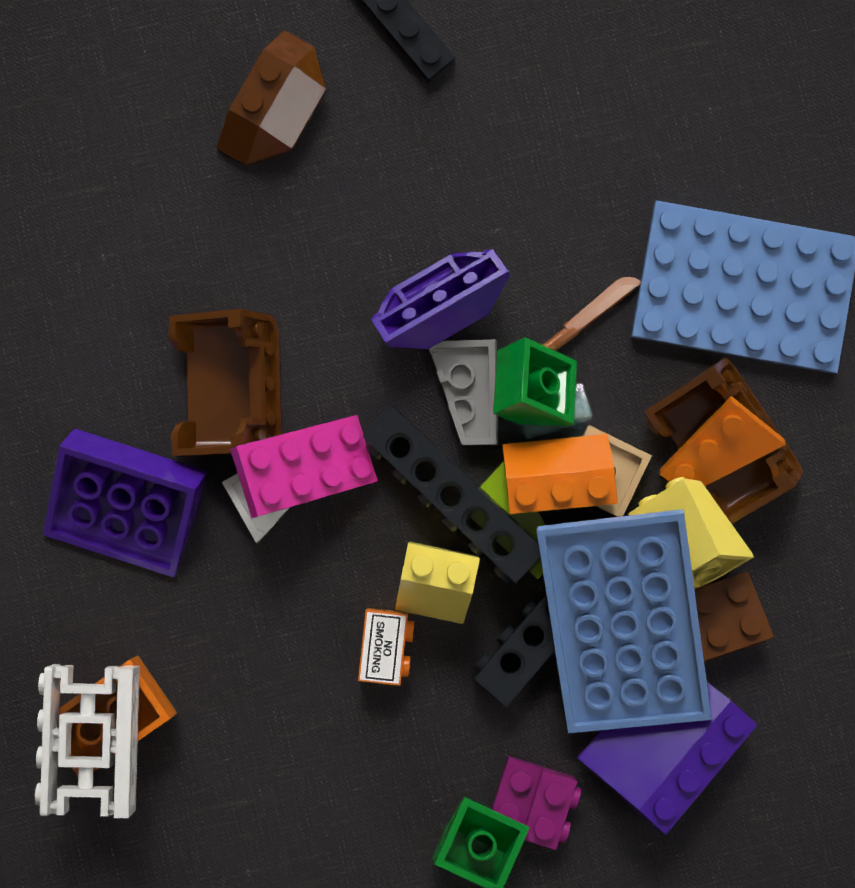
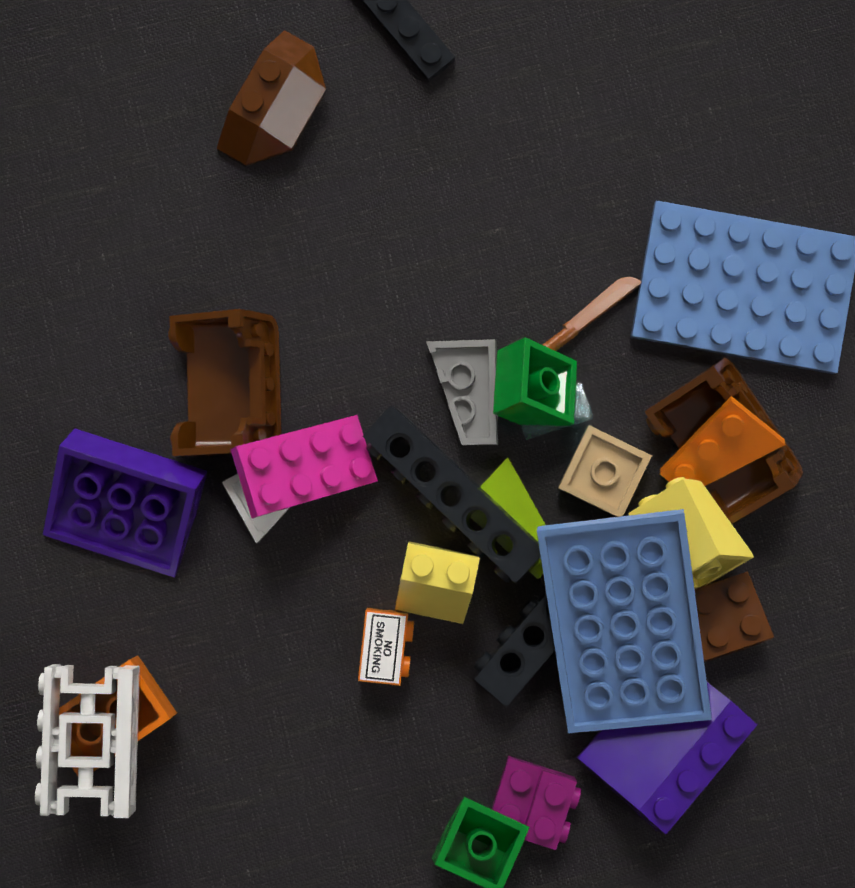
(441, 300): dark purple wedge -> none
(559, 474): orange slope -> none

